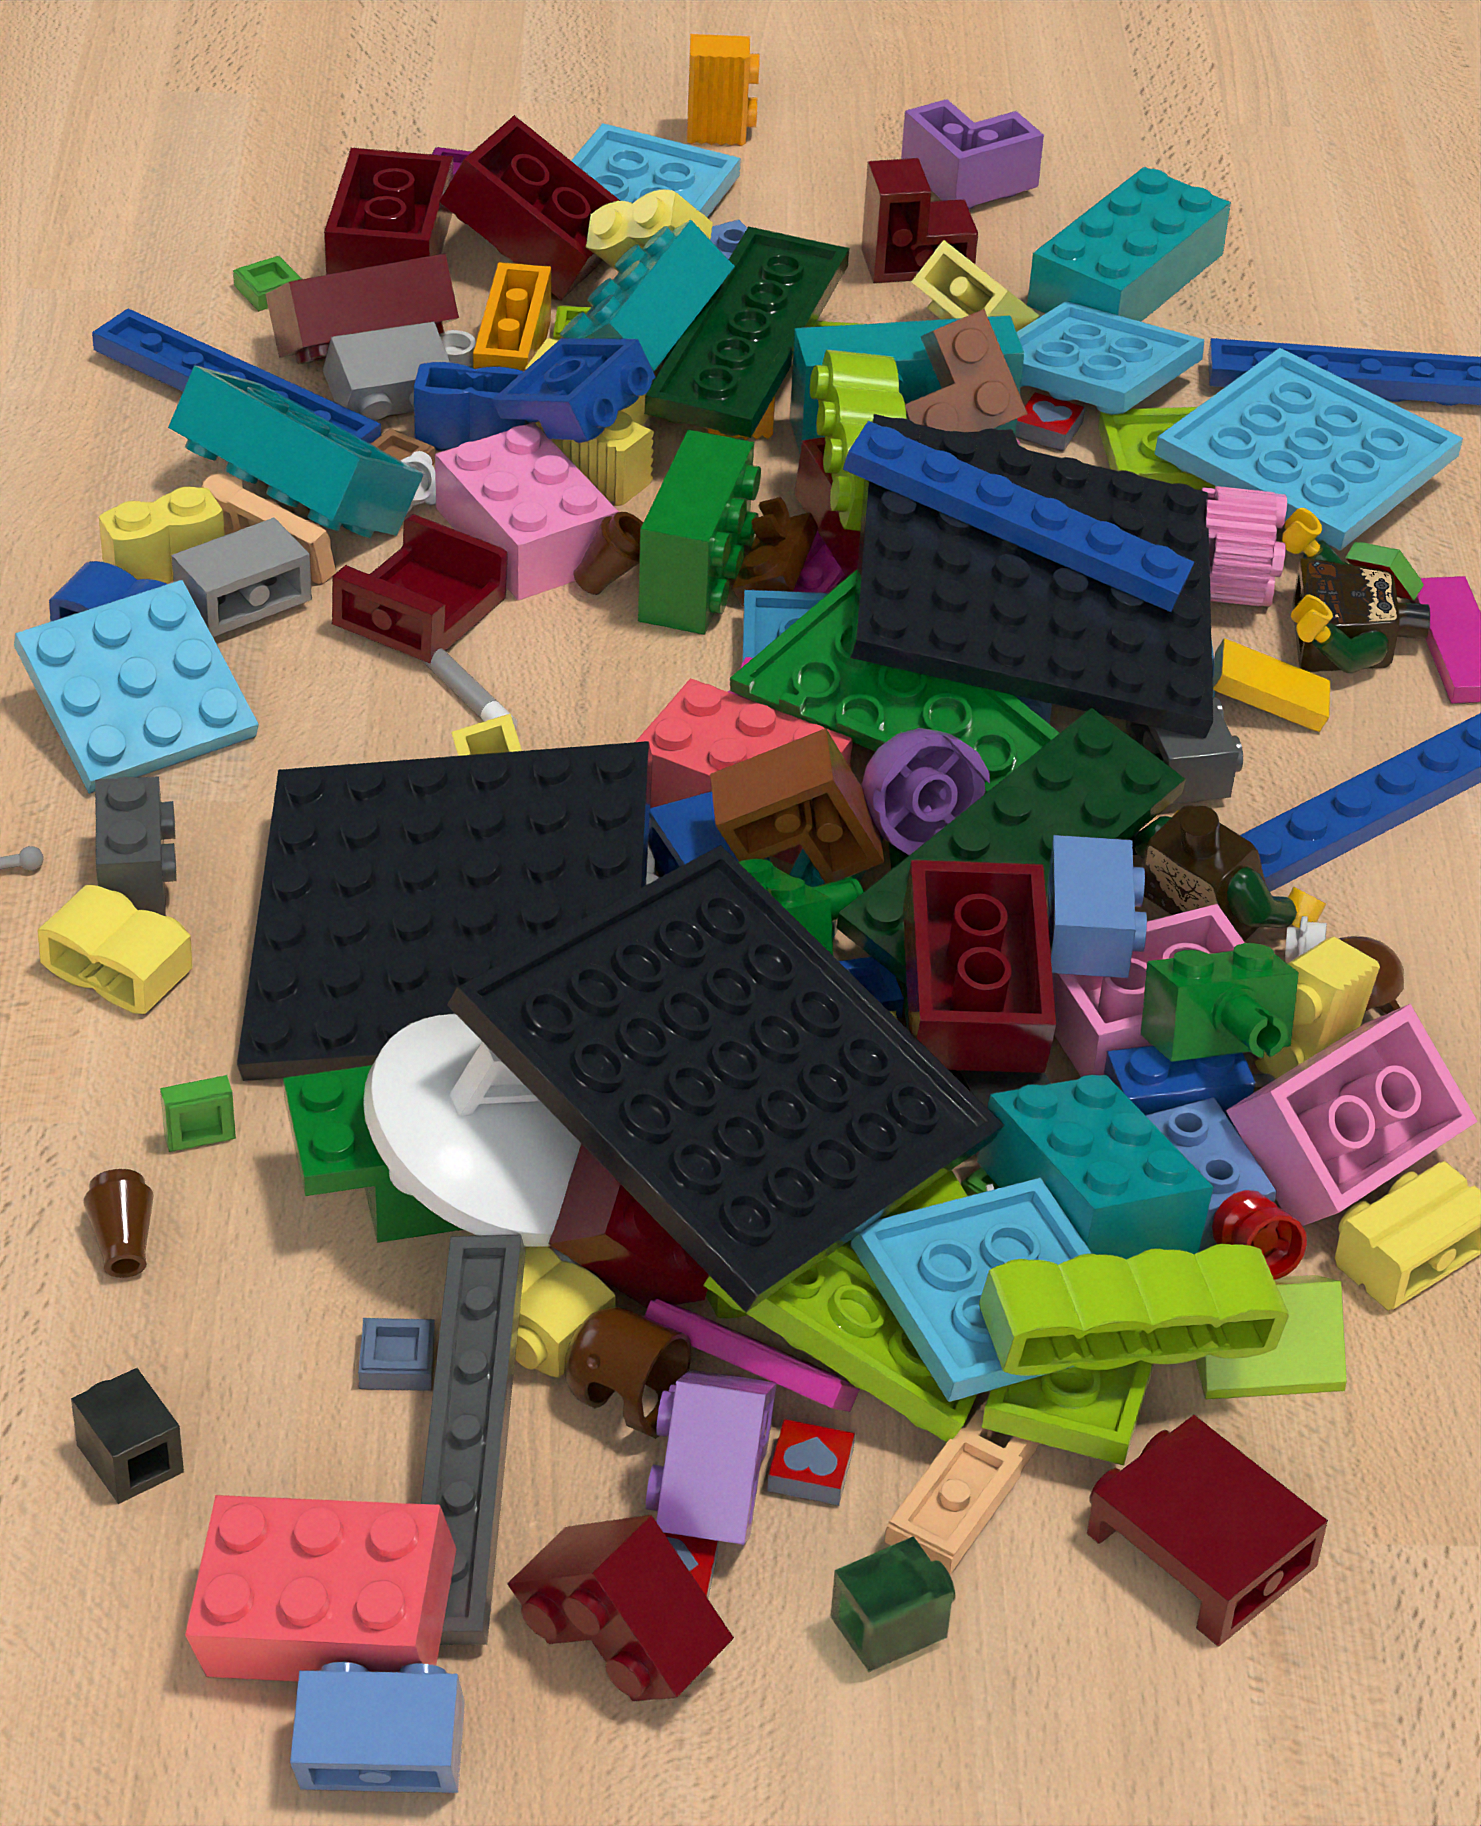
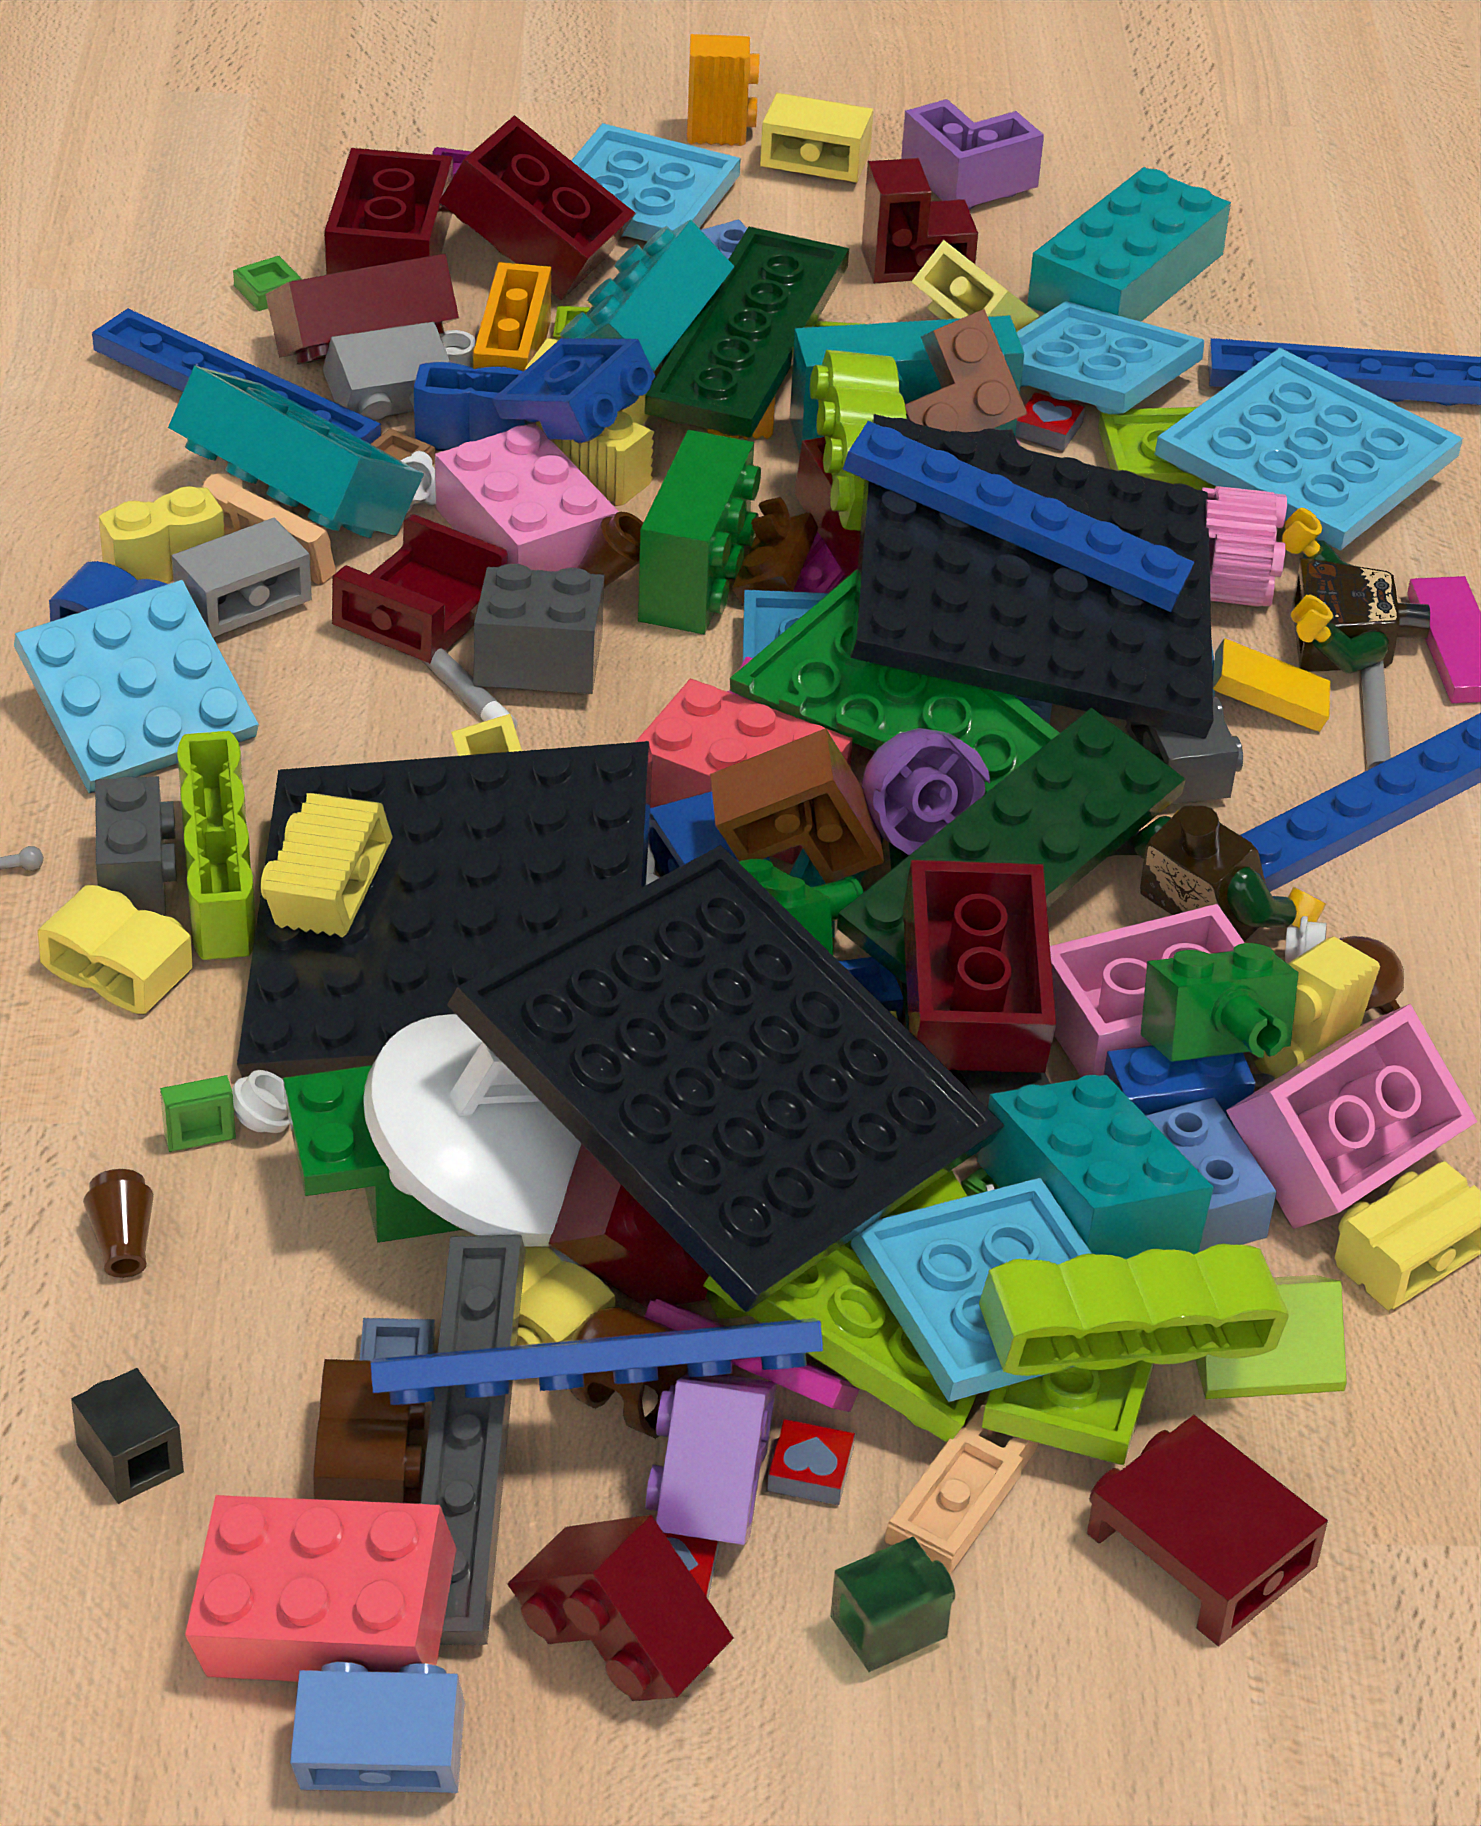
(216, 845): none -> lime brick
(261, 1102): none -> white plate
(326, 863): none -> light yellow brick
(364, 1439): none -> reddish brown brick
(538, 629): none -> dark grey brick
(563, 1363): none -> blue plate
(624, 224): light yellow brick -> none
(816, 137): none -> light yellow brick
(1093, 906): medium blue brick -> none
(1258, 1222): red wheel -> none
(1375, 715): none -> light grey bar
(1389, 559): bright green tile -> none

